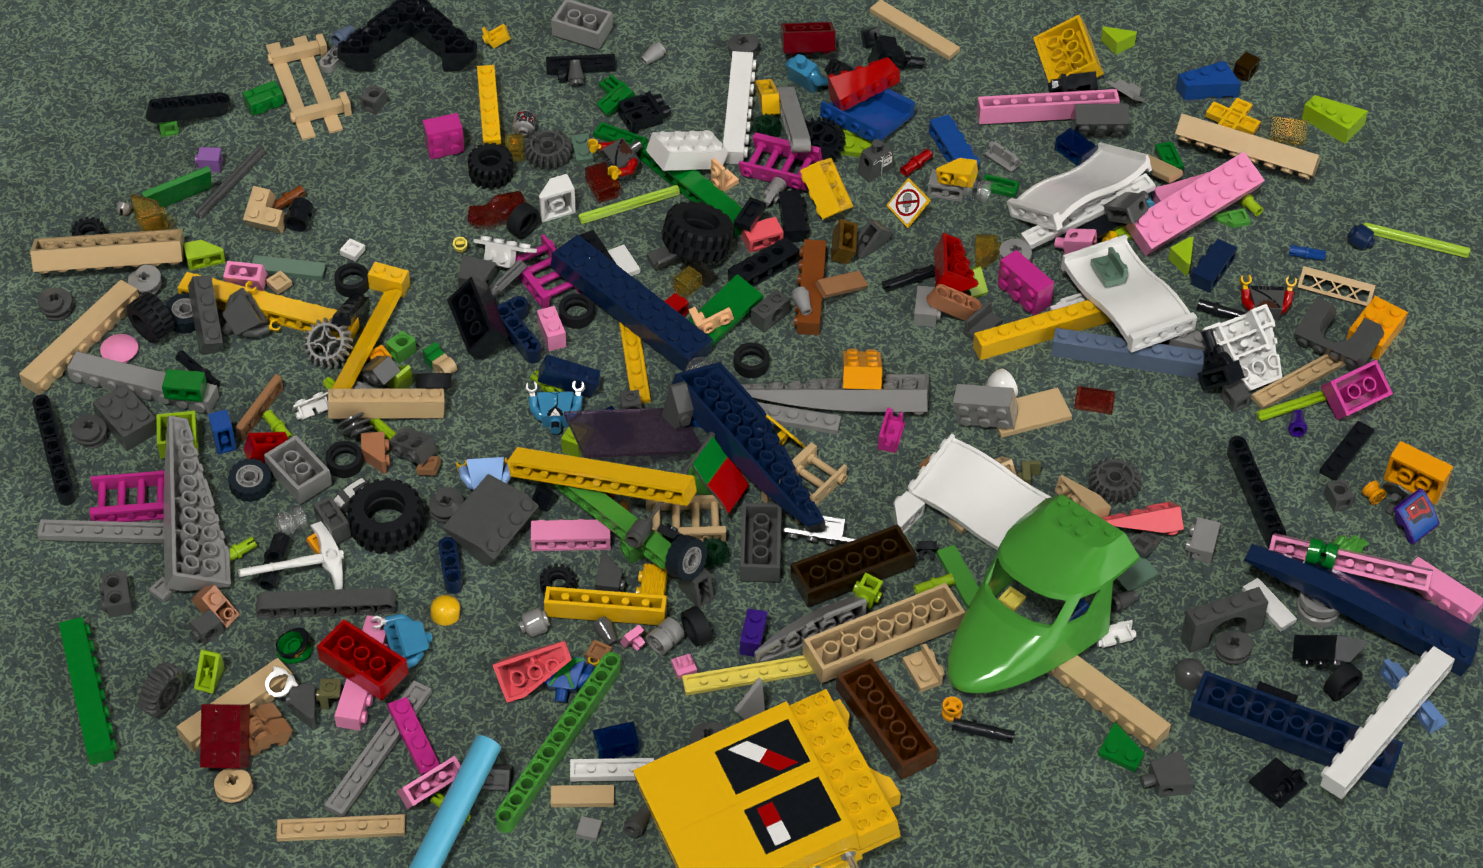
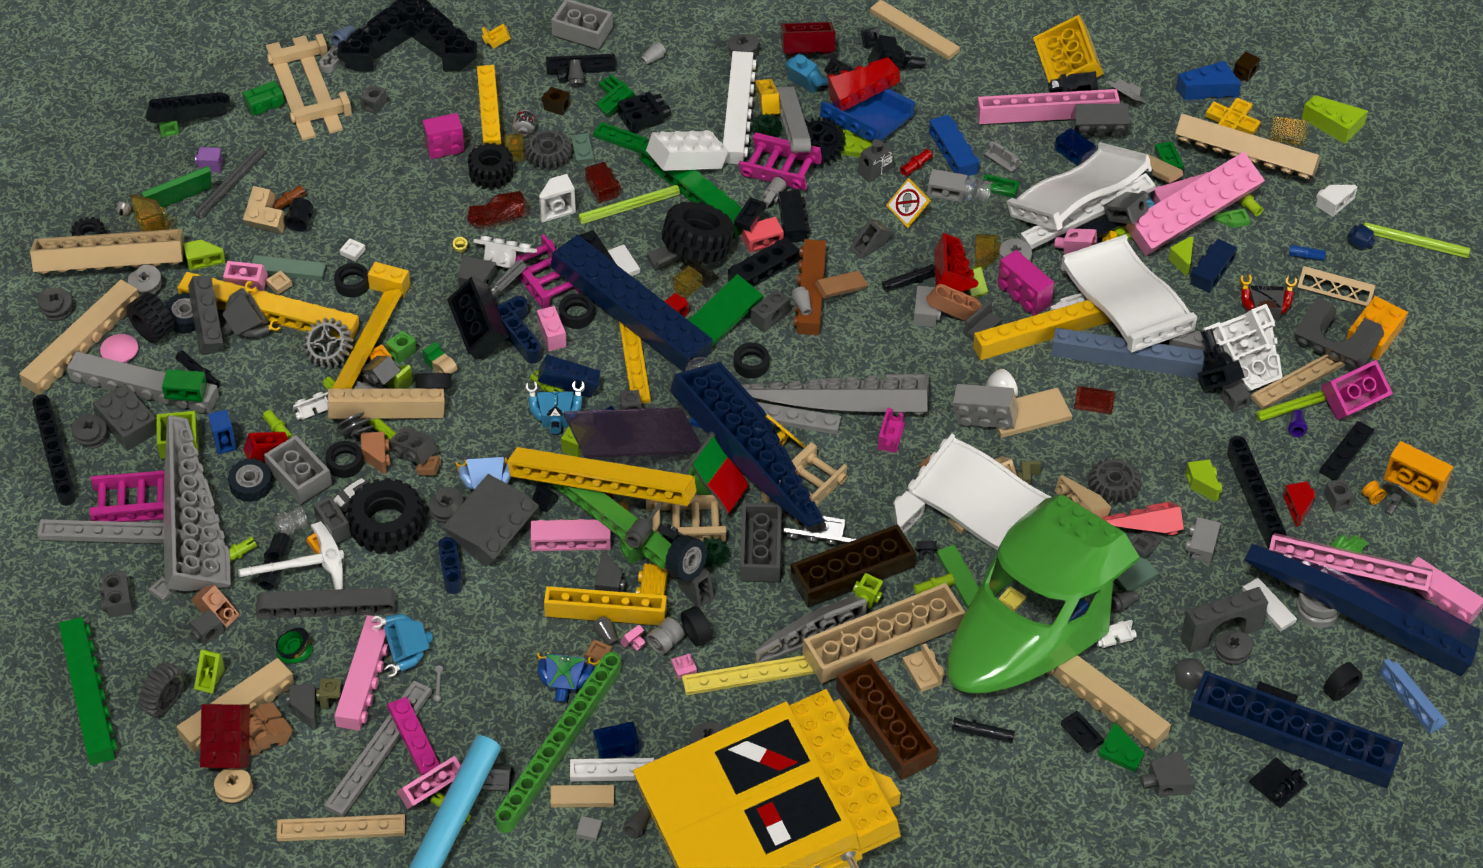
(257, 409): medium nougat tile -> none
(289, 683): white piece -> none
(351, 309): black plate -> none
(362, 659): red brick -> none
(438, 669): none -> light grey hinge
(445, 610): yellow hair -> none
(523, 220): black tyre -> none
(529, 669): coral wedge -> none
(534, 622): light grey head -> none
(556, 101): none -> dark brown brick
(557, 573): black tyre -> none
(618, 155): torso -> none
(678, 406): dark grey slope -> none
(709, 324): light nougat bracket -> none
(722, 178): light nougat bracket -> none
(752, 702): light grey slope -> none
(753, 631): dark purple brick -> none
(826, 188): yellow slope -> none
(844, 241): pearl gold brick -> none
(862, 369): light orange brick -> none
(951, 703): light orange wheel -> none
(958, 172): yellow slope -> none
(1082, 731): none -> black plate
(1110, 268): sand green bracket -> none
(1118, 39): lime slope -> none
(1203, 479): none -> lime slope
(1217, 309): black pin -> none
(1299, 500): none -> red slope
(1315, 550): green wheel -> none
(1326, 649): black slope -> none
(1335, 198): none -> white slope
(1386, 723): white brick -> none
(1416, 516): slope -> none

